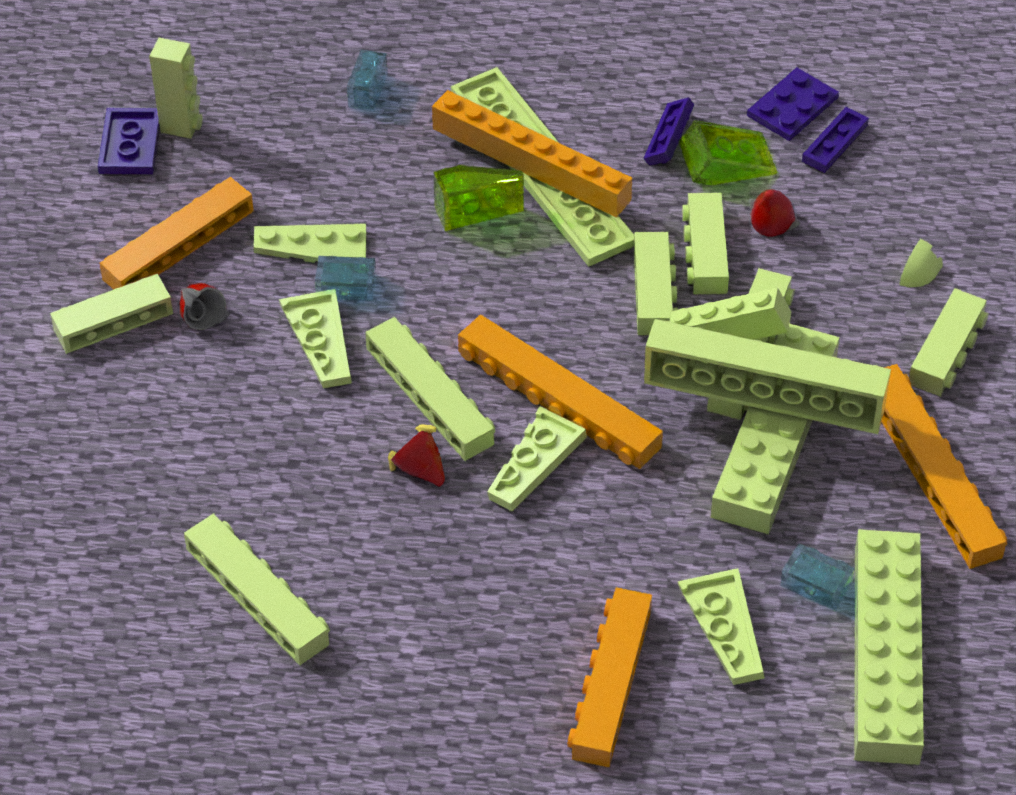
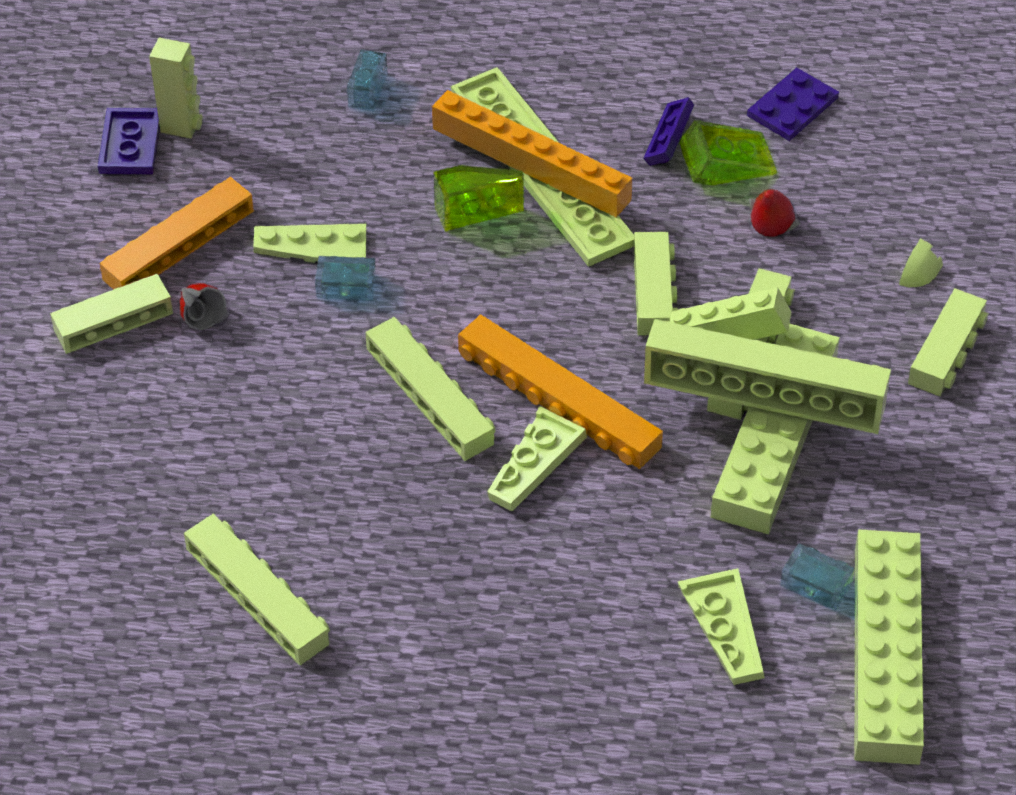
(320, 333): yellowish green wing -> none
(420, 457): red hat -> none
(611, 677): light orange brick -> none
(707, 243): yellowish green brick -> none
(835, 139): dark purple plate -> none
(940, 474): light orange brick -> none

